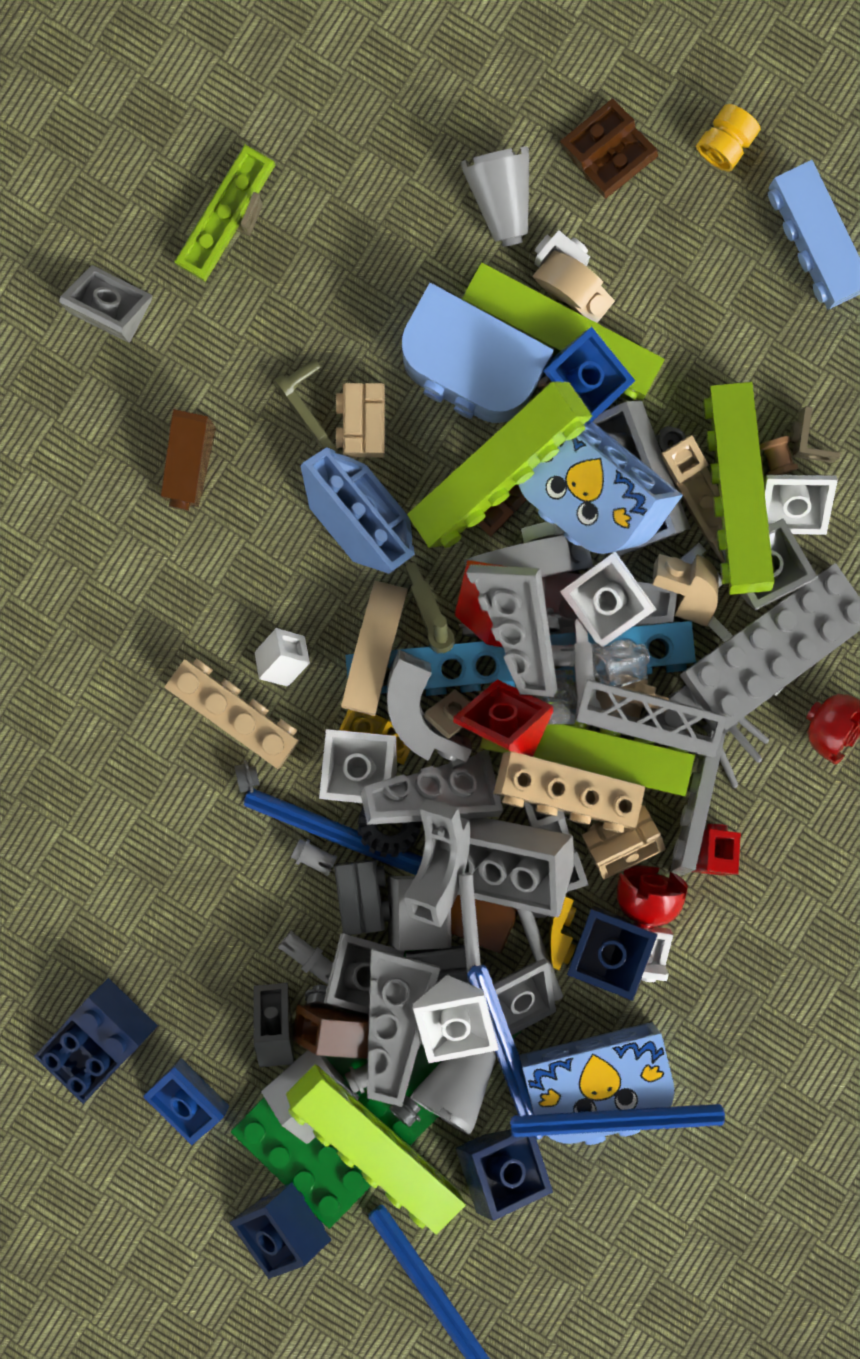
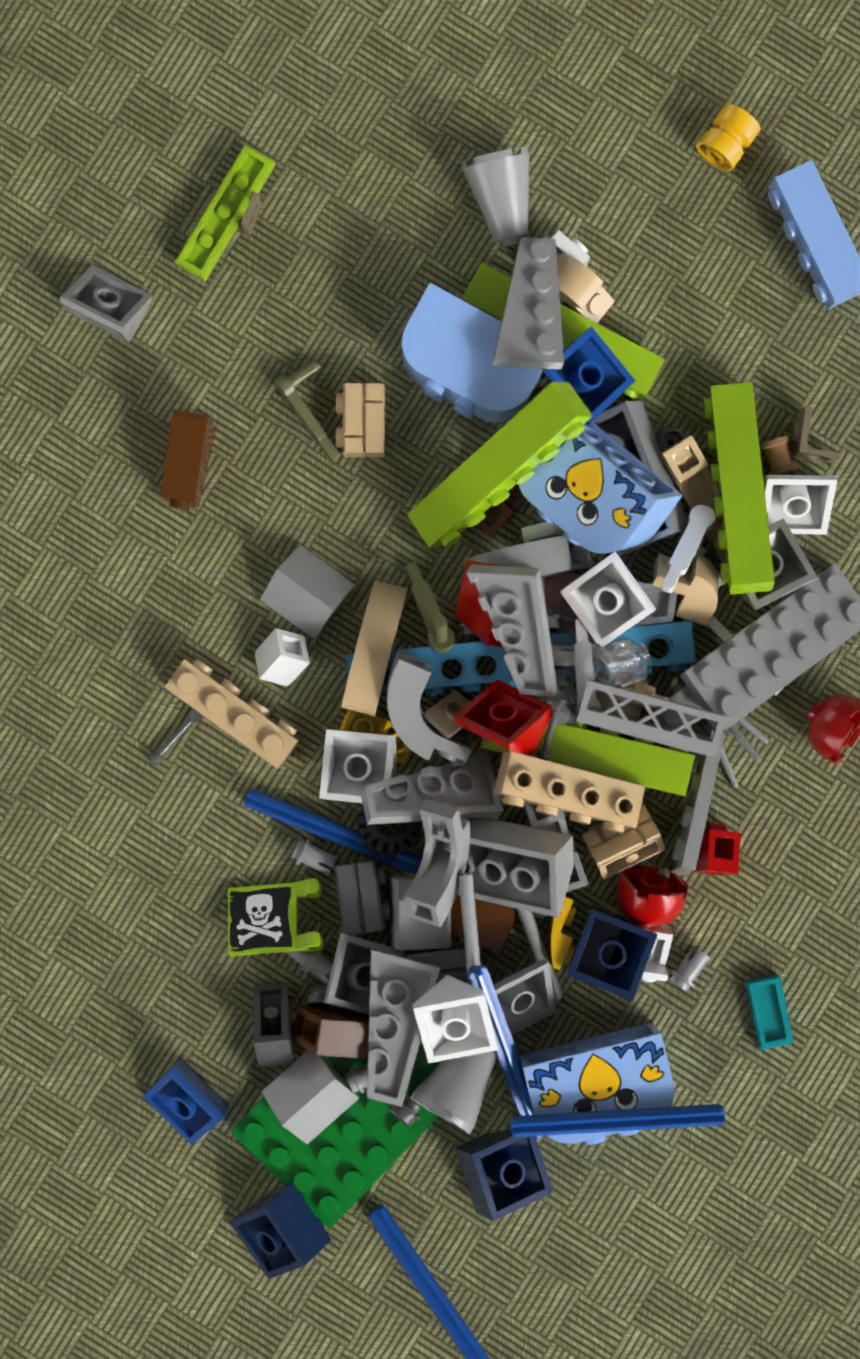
(95, 1040): dark blue slope -> none
(156, 757): none -> dark grey hinge
(246, 777): dark grey plate -> none
(266, 918): none -> flag
(306, 591): none -> light grey slope
(357, 511): medium blue wedge -> none
(374, 1149): lime brick -> none
(532, 311): none -> light grey wing
(557, 706): none -> dark grey hinge
(609, 148): reddish brown slope -> none
(689, 968): none -> light grey pin
(699, 522): none -> white piece
(769, 1011): none -> teal tile

